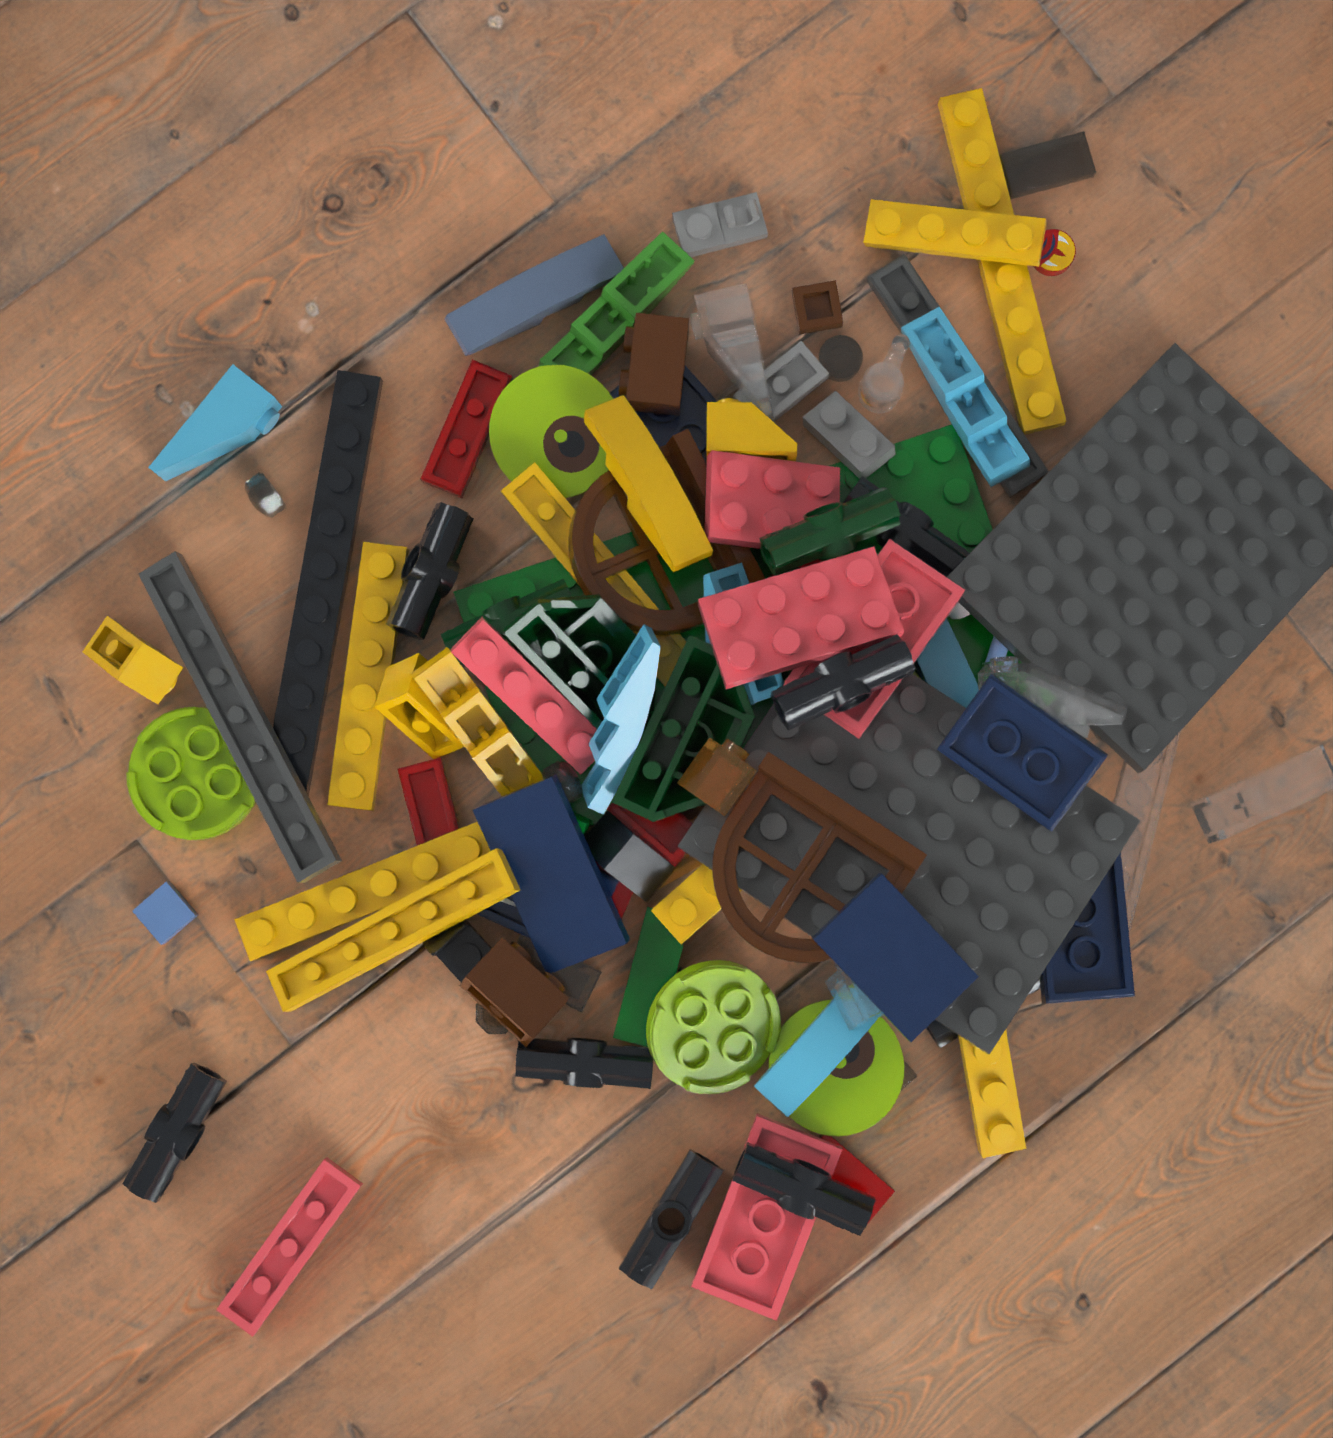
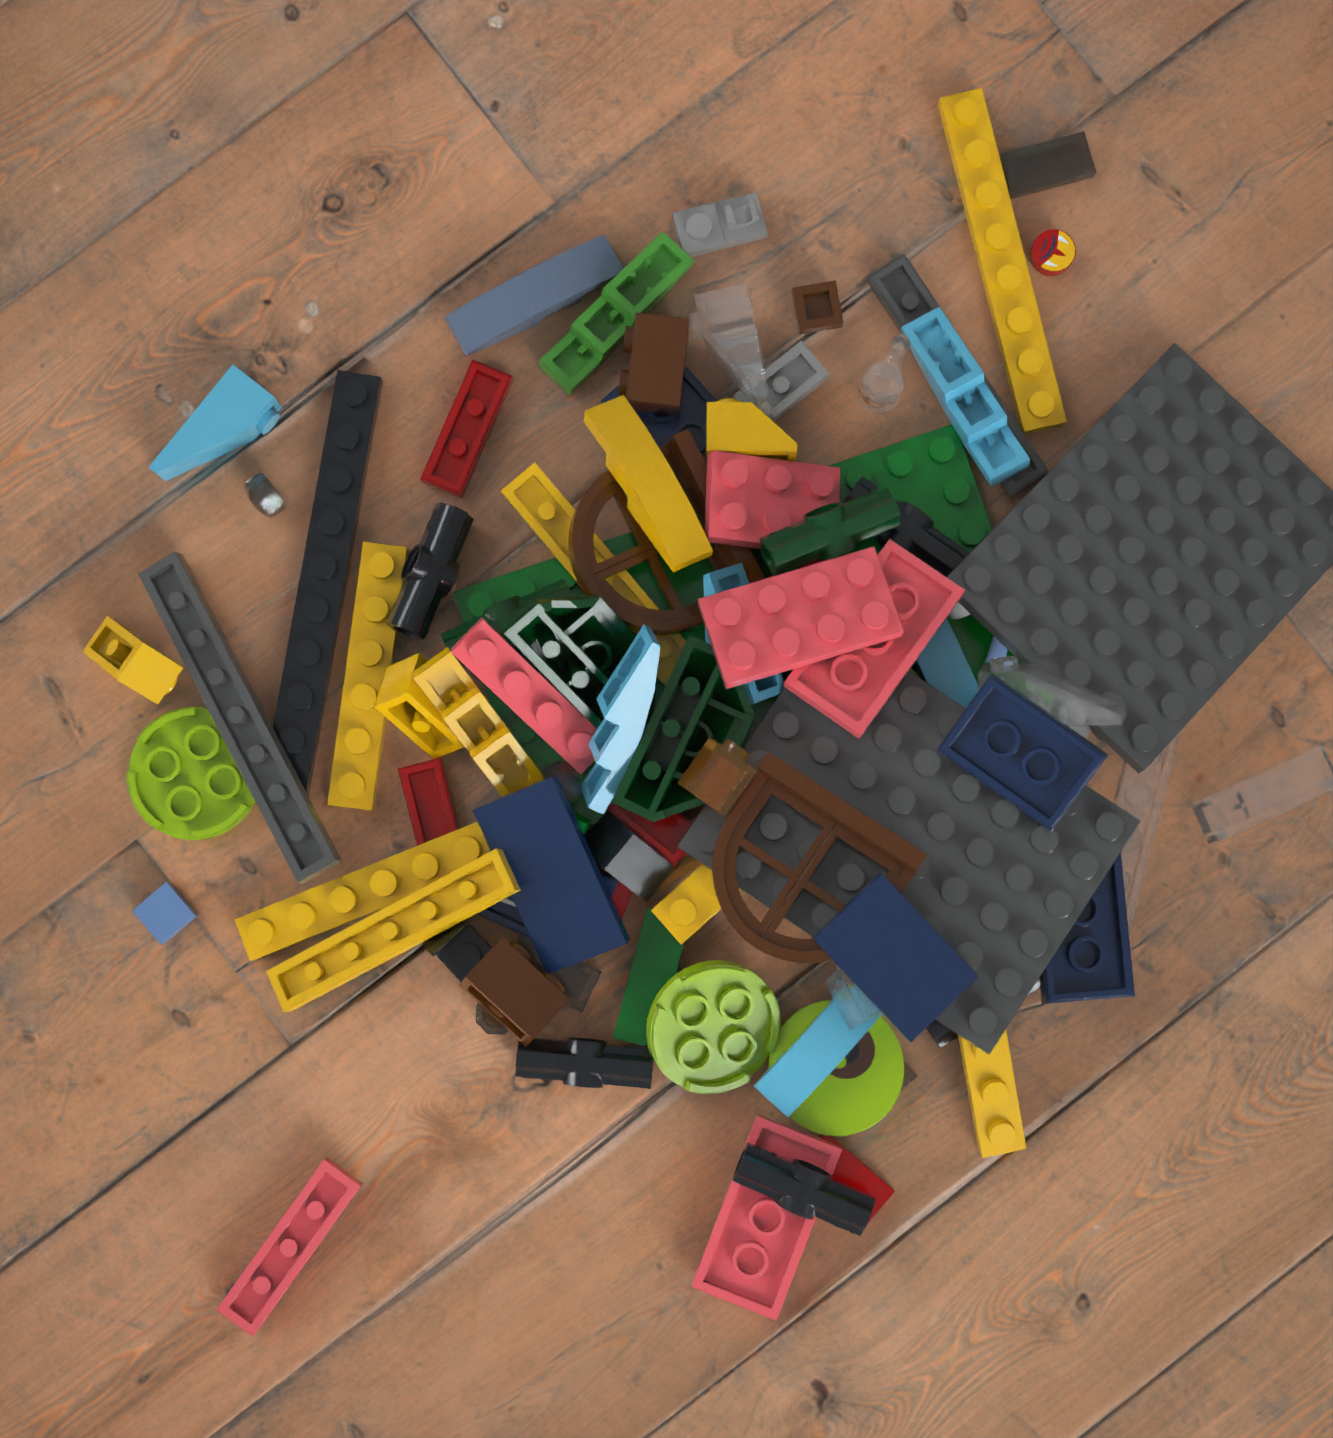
(174, 1132): black piece -> none
(543, 423): lime tile -> none
(657, 1244): black piece -> none
(841, 357): clear smoke tile -> none
(842, 682): black piece -> none
(848, 435): light grey plate -> none
(955, 232): yellow plate -> none

